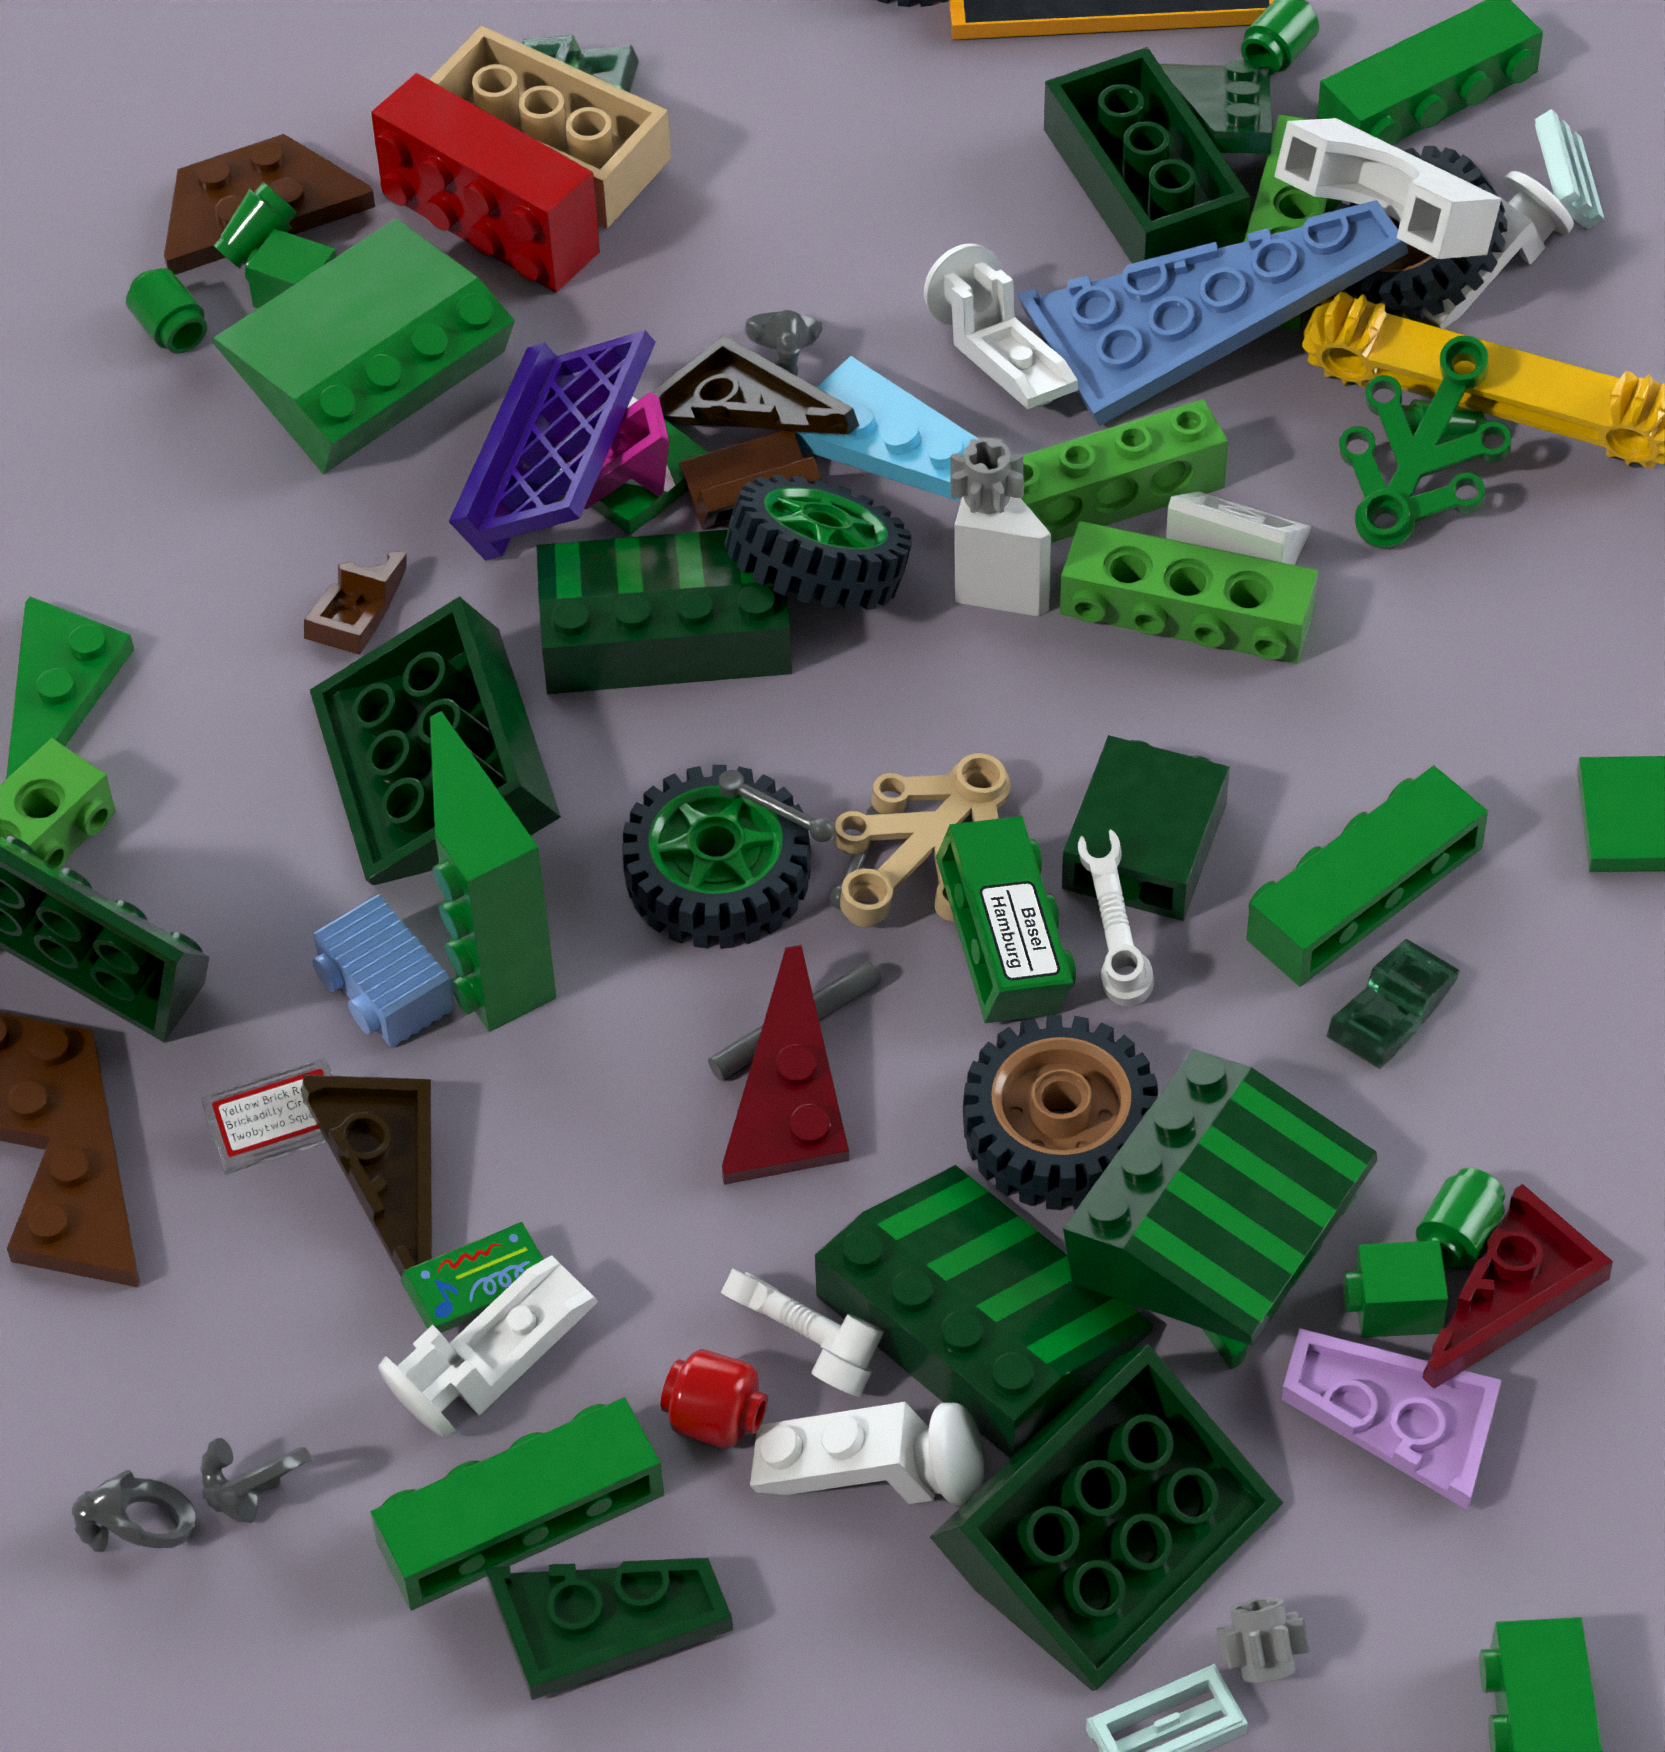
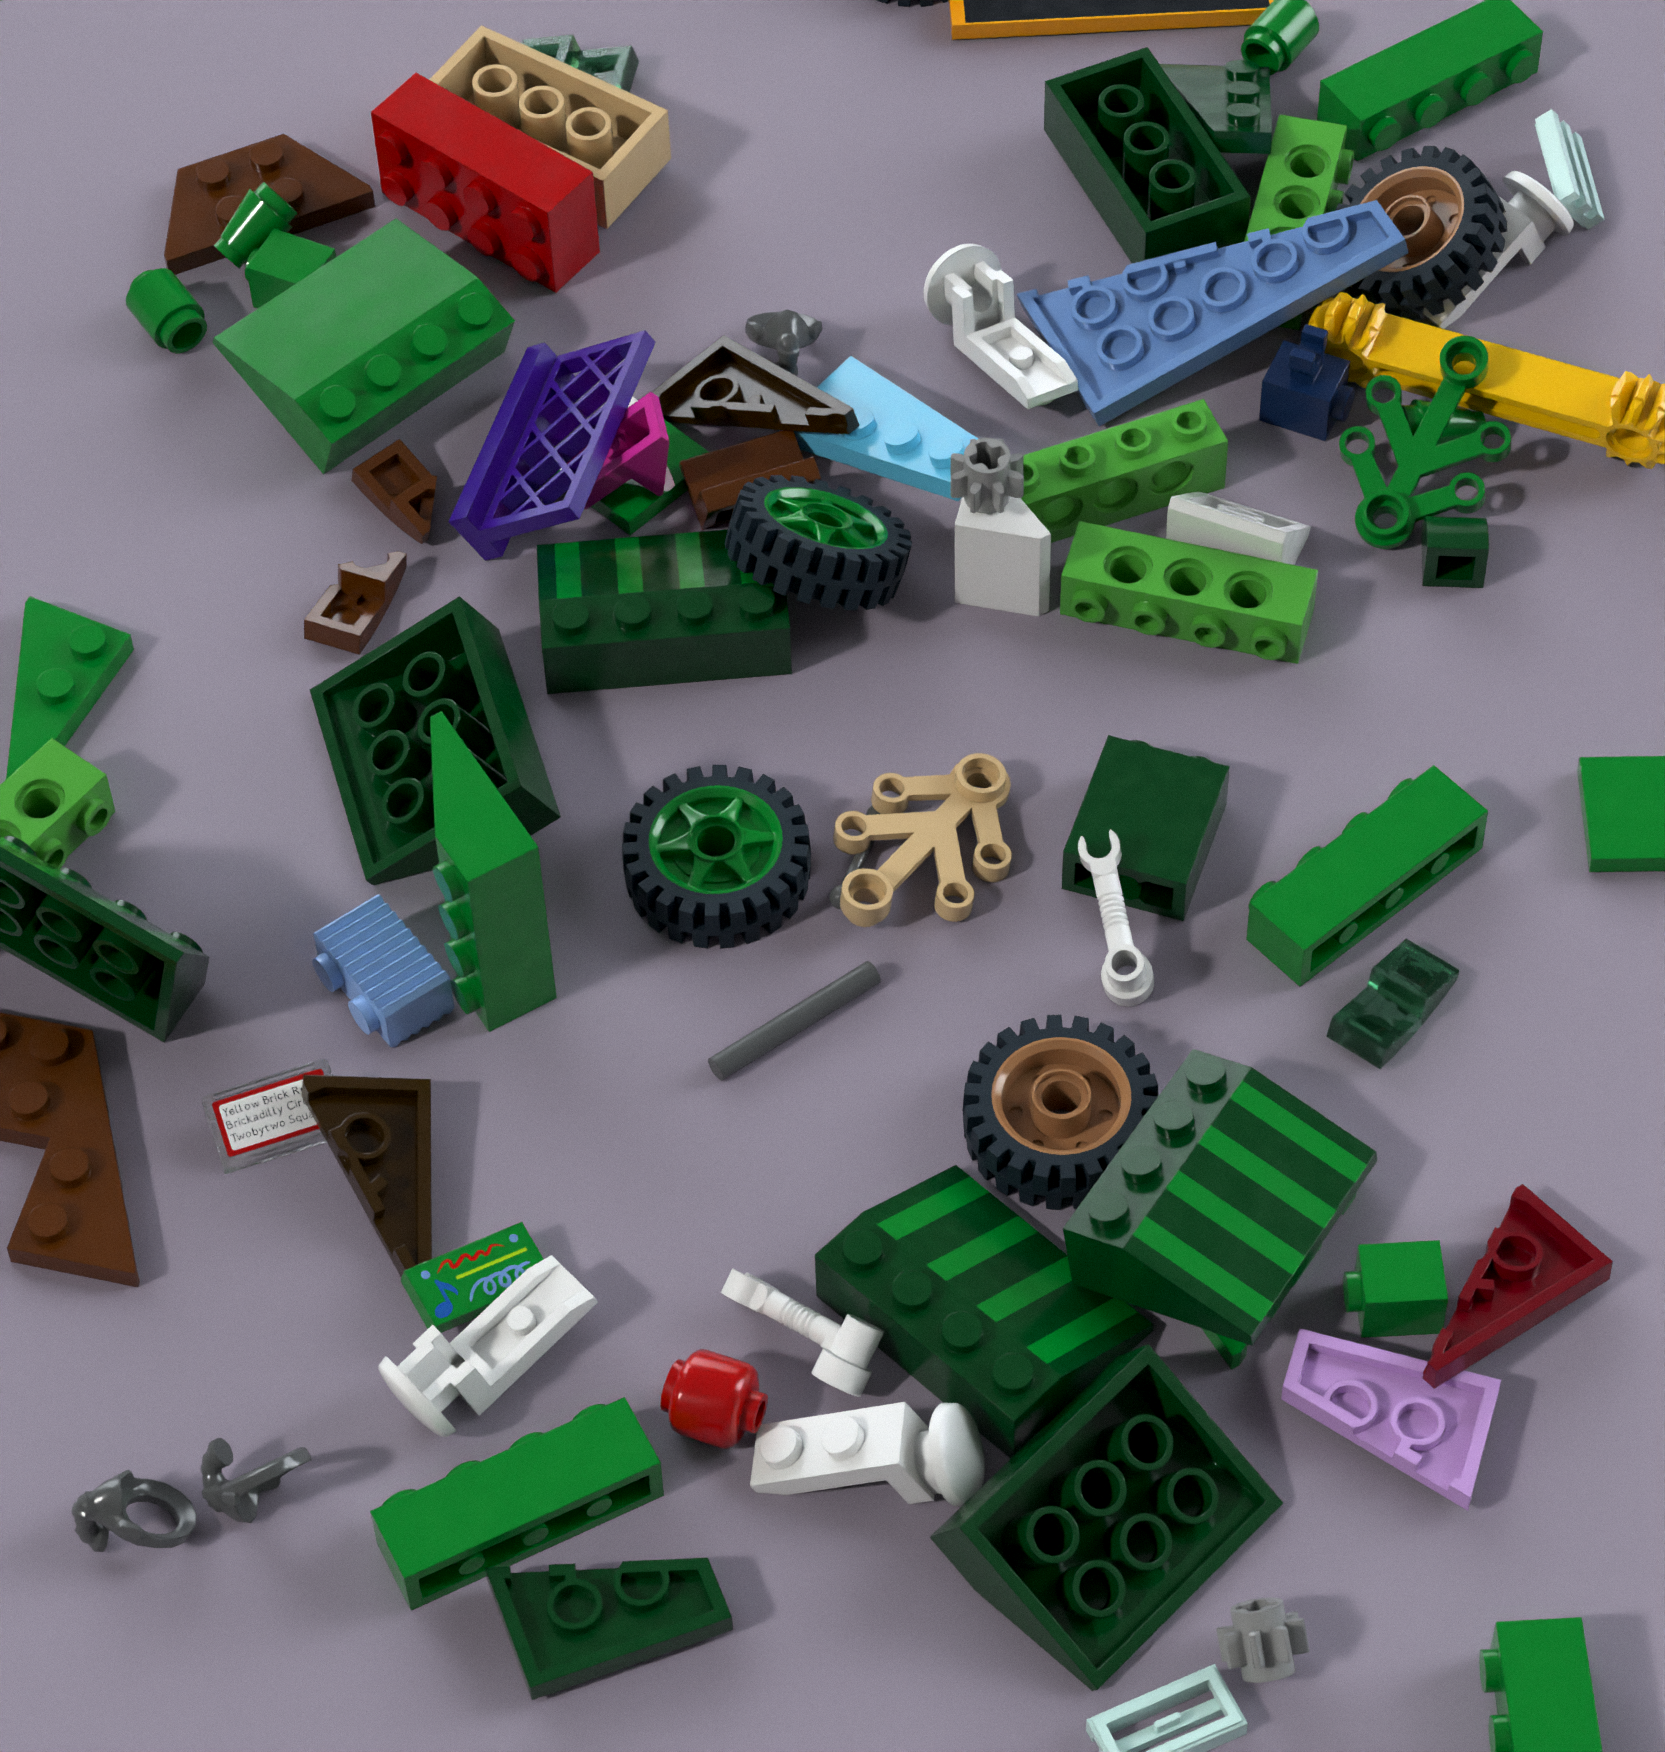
(399, 488): none -> reddish brown slope
(732, 785): dark grey hinge -> none
(789, 1100): dark red wing -> none
(1005, 919): green brick -> none
(1306, 387): none -> dark blue brick
(1346, 164): white arch -> none
(1454, 551): none -> dark green brick
(1463, 1216): green brick -> none

